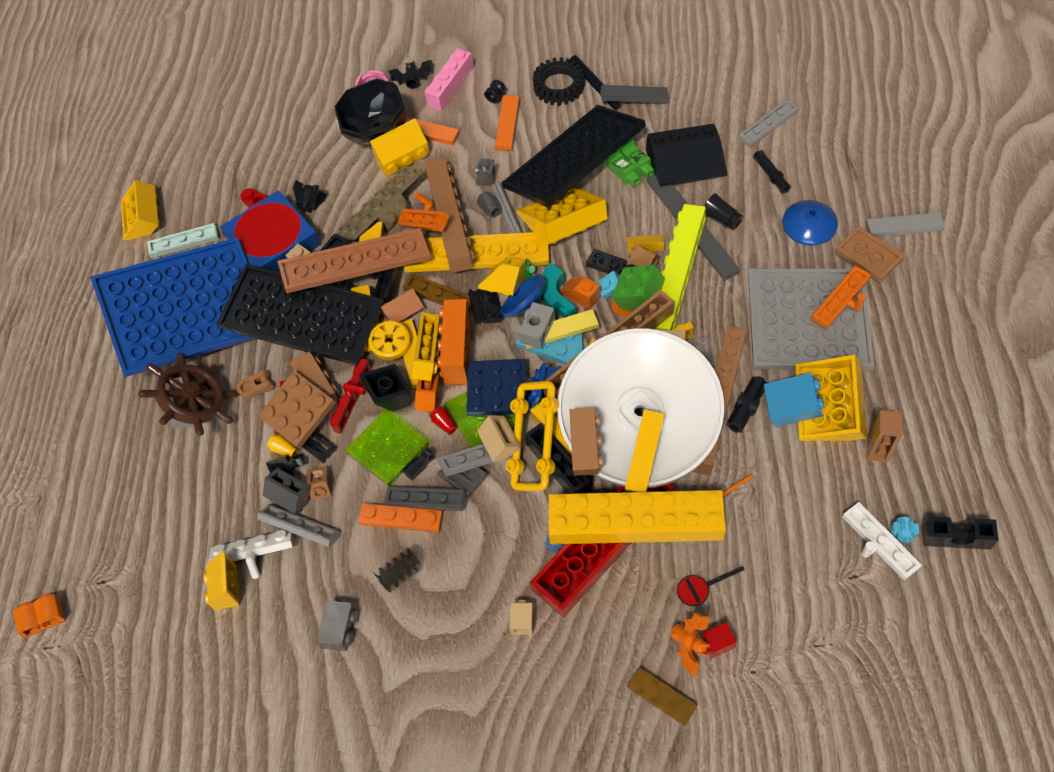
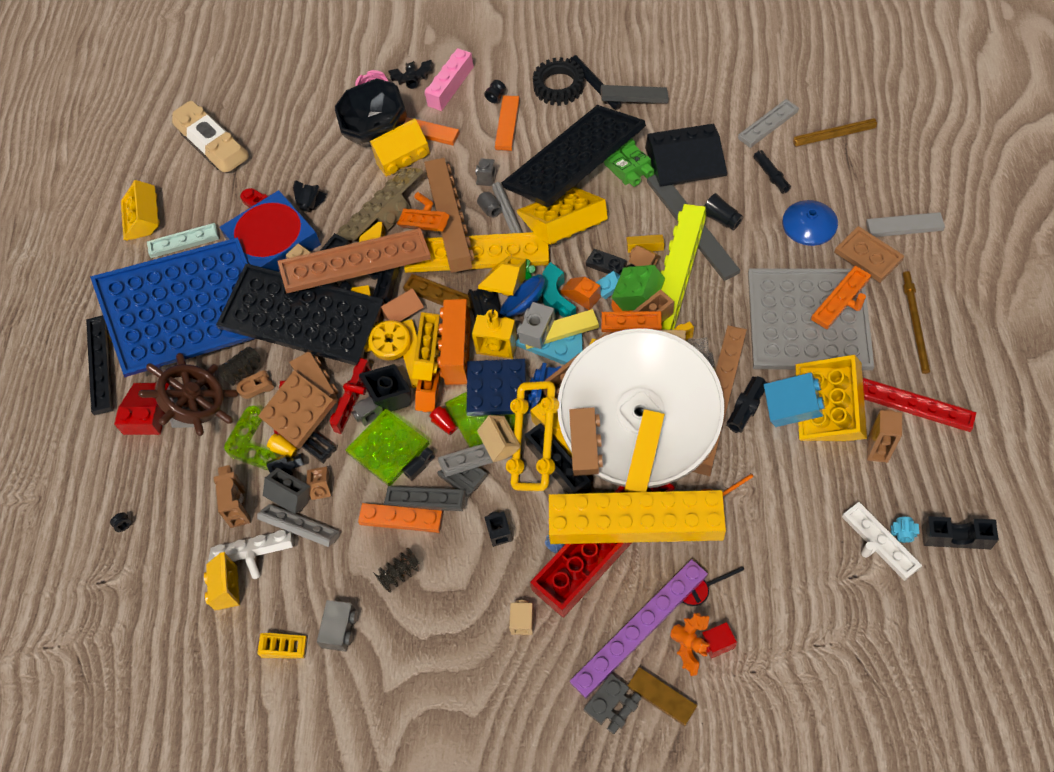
(38, 615): orange brick -> none
(99, 366): none -> black plate
(120, 522): none -> black bush
(139, 414): none -> red slope
(208, 137): none -> tan piece
(230, 497): none -> medium nougat hips
(239, 366): none -> clear smoke piece
(243, 442): none -> clear neon green beam
(264, 640): none -> yellow slope
(366, 411): none -> flat silver brick
(494, 335): none -> yellow brick
(501, 535): none -> black brick
(606, 700): none -> dark grey plate
(631, 320): none -> orange tile
(638, 629): none -> medium lavender plate
(834, 132): none -> pearl gold axle
(910, 290): none -> pearl gold bar
(918, 405): none -> red tile

